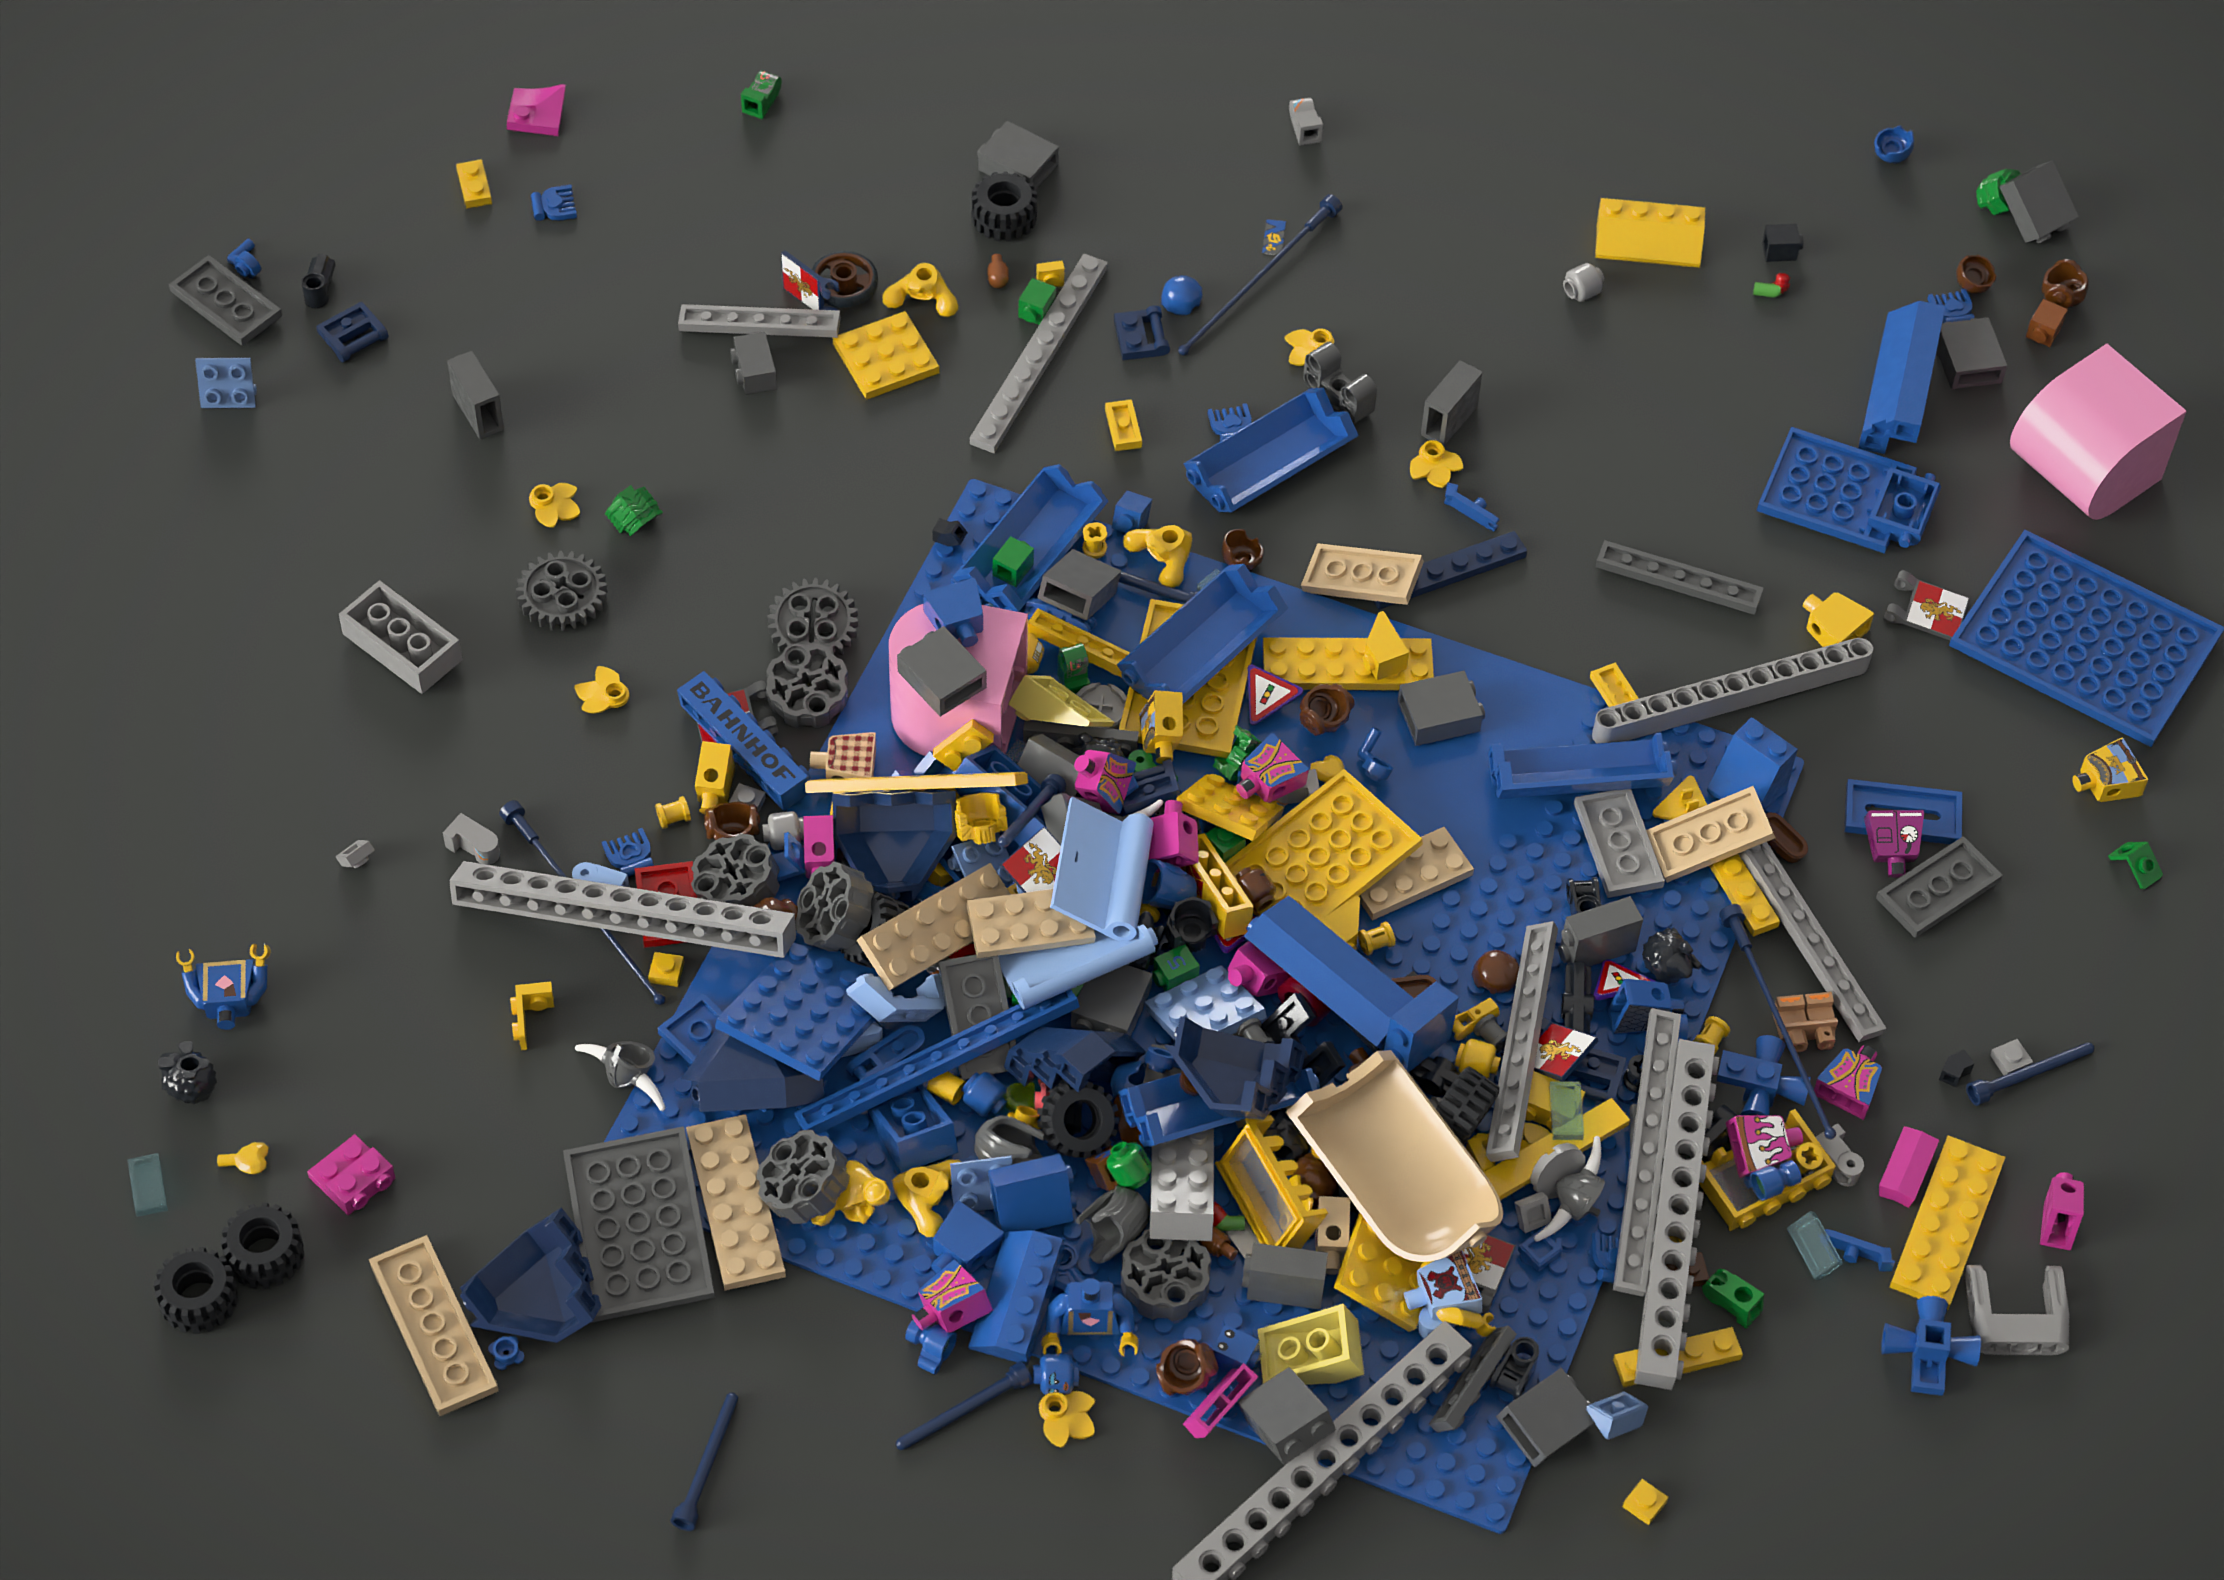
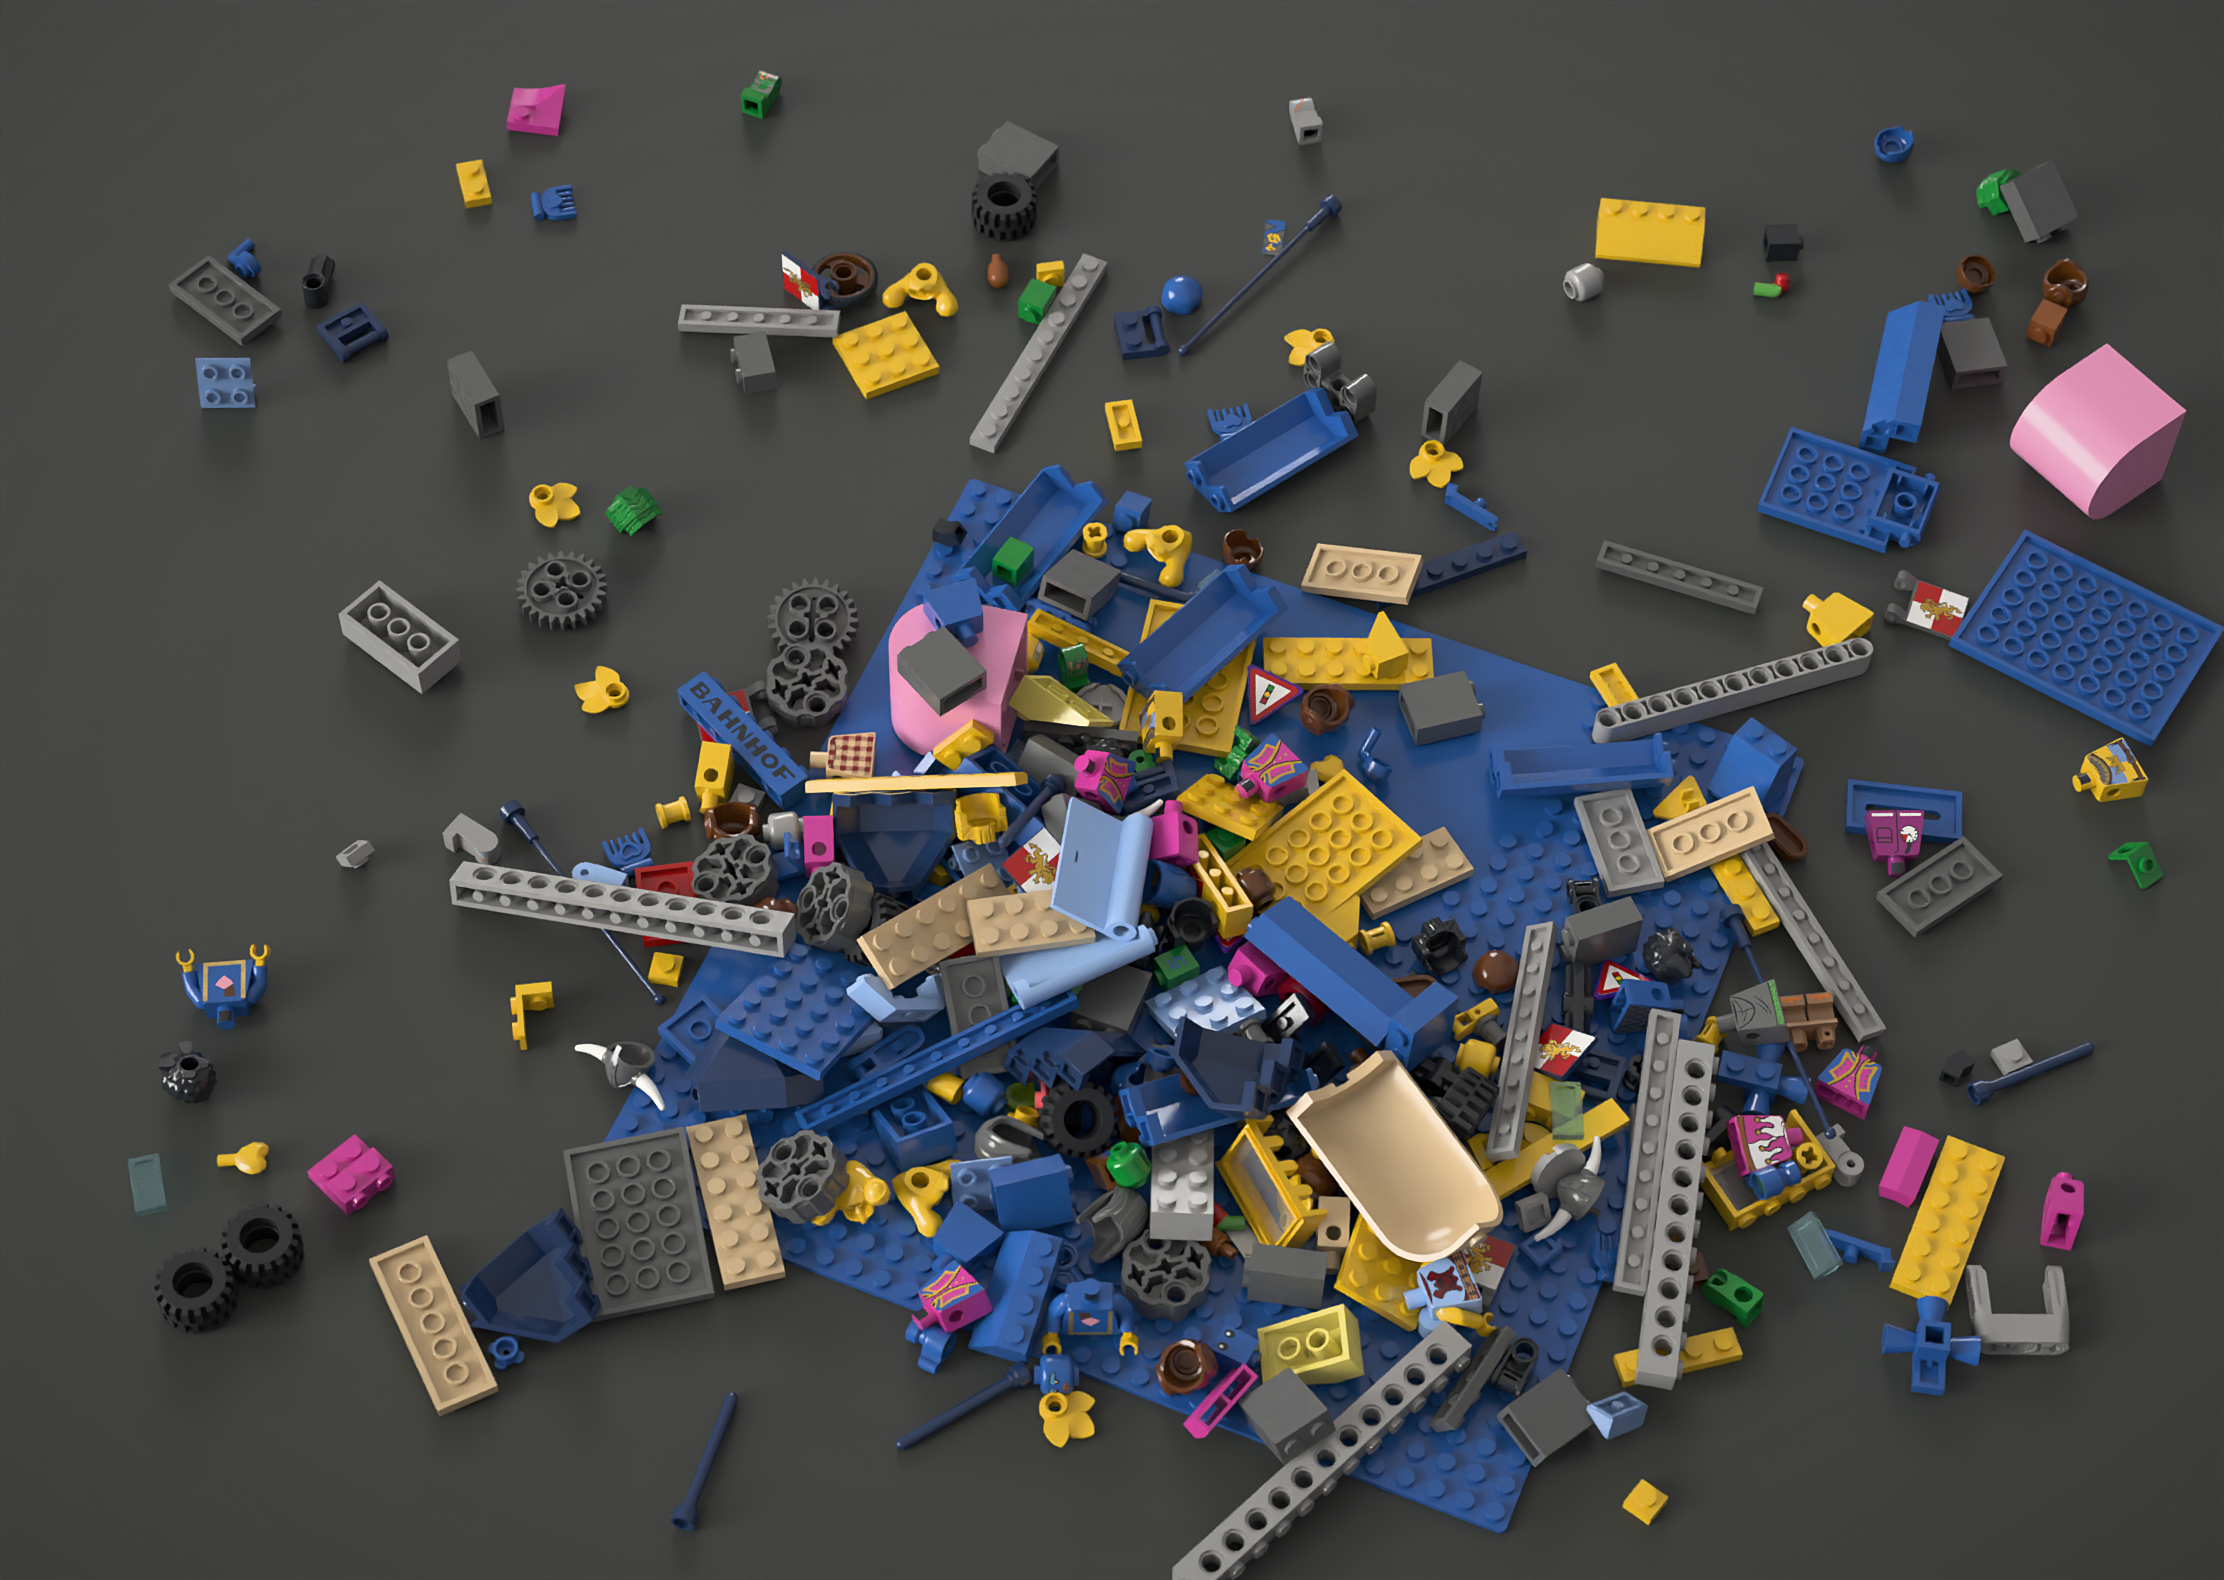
(1440, 946): none -> black hair
(1756, 1016): none -> dark grey torso

